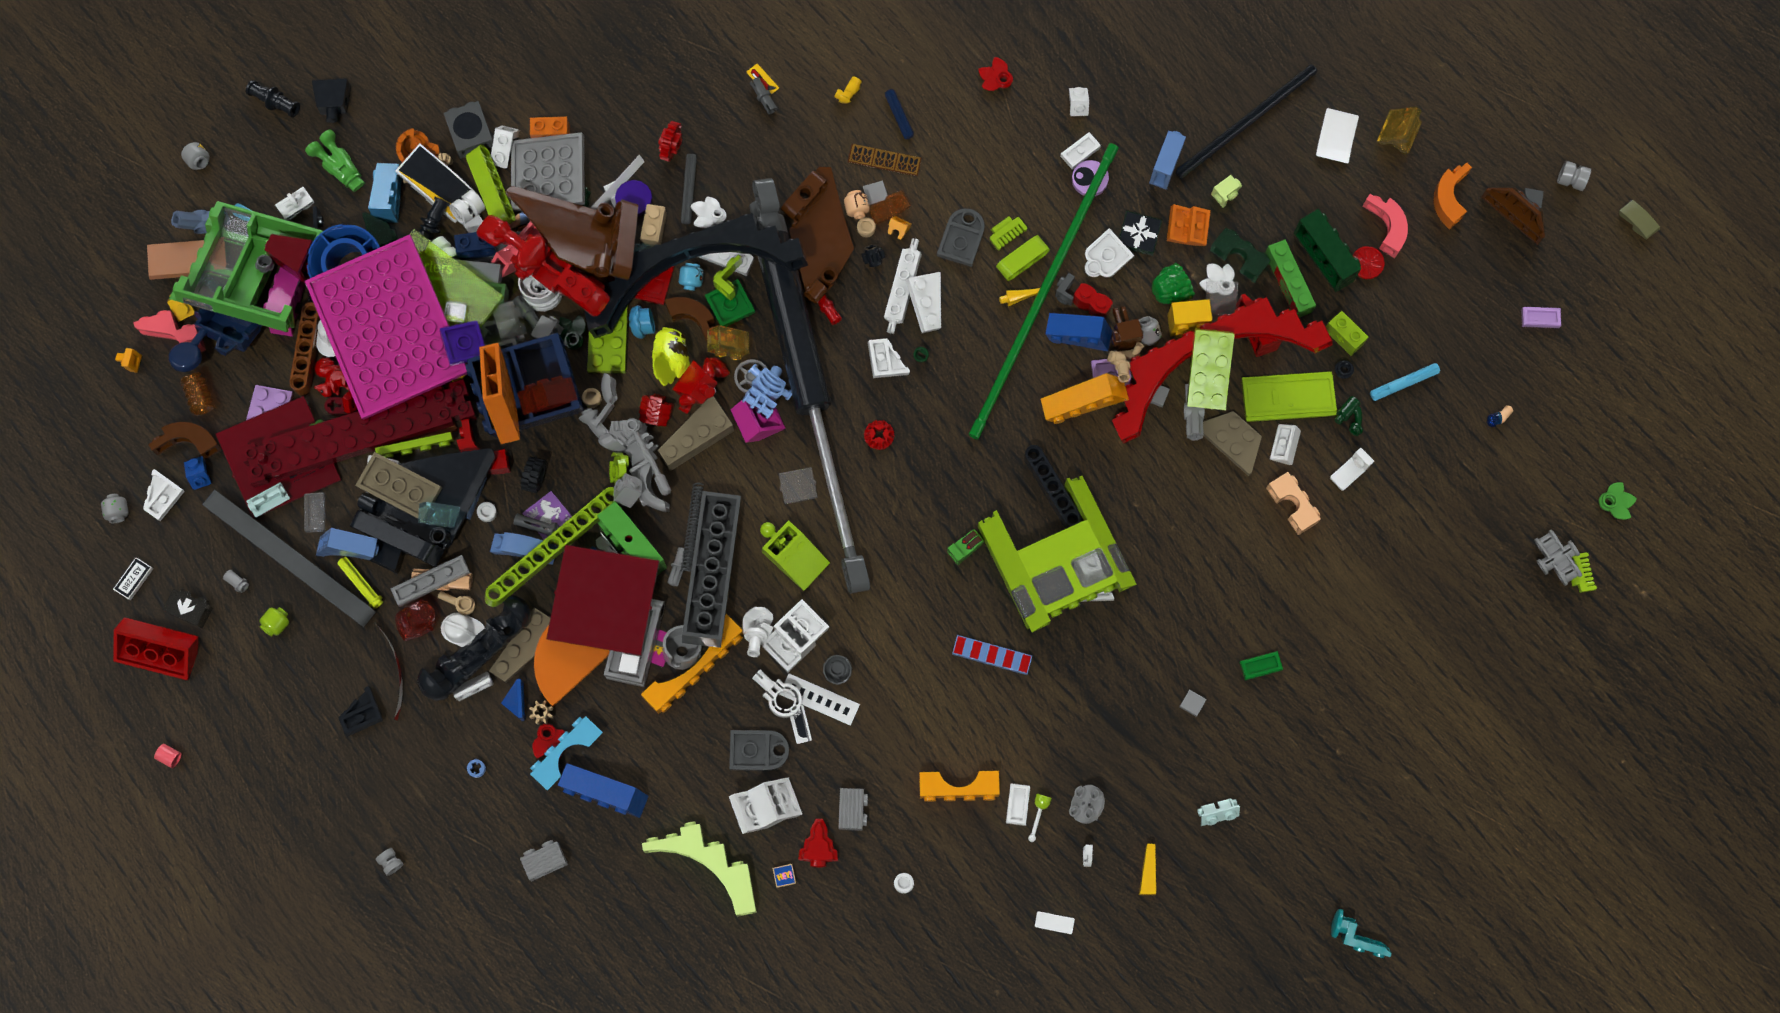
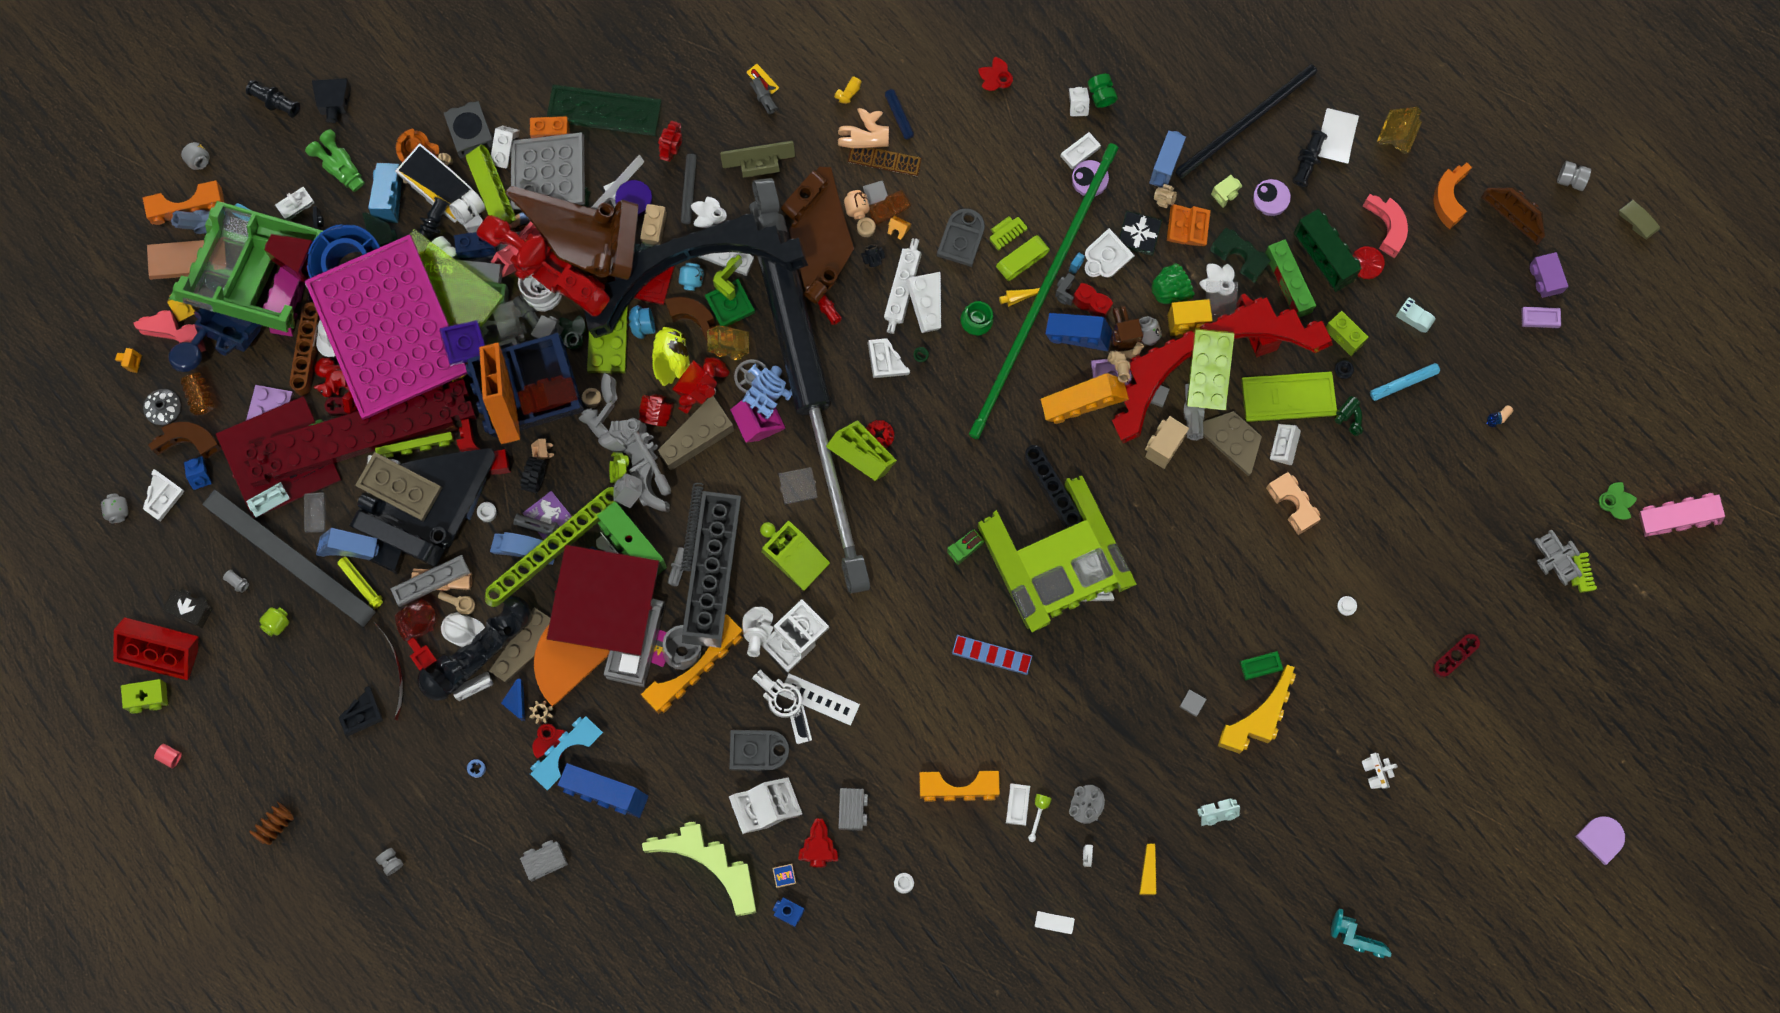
(133, 578): tile -> none
(133, 694): none -> lime brick
(159, 209): none -> orange arch
(165, 414): none -> dark grey dish
(264, 259): dark grey plate -> none
(272, 824): none -> dark orange piece
(422, 656): none -> red plate
(438, 514): clear light blue slope -> none
(455, 311): clear tile -> none
(539, 449): none -> light nougat tile
(605, 110): none -> clear green plate
(758, 159): none -> olive bracket
(788, 912): none -> blue brick
(837, 669): dark grey hair -> none
(862, 450): none -> lime wedge
(876, 137): none -> light nougat piece
(977, 318): none -> green piece
(1076, 263): none -> dark azure tile
(1103, 92): none -> green wheel
(1165, 195): none -> tan gear
(1168, 439): none -> tan brick
(1263, 721): none -> yellow arch
(1271, 197): none -> lavender tile
(1308, 158): none -> black piece
(1347, 605): none -> white plate
(1352, 469): white bracket -> none
(1381, 780): none -> white hips
(1415, 316): none -> light aqua leg
(1449, 669): none -> dark red beam
(1534, 196): dark grey tile -> none
(1548, 275): none -> medium lavender brick
(1603, 838): none -> lavender tile
(1682, 515): none -> bright pink wedge

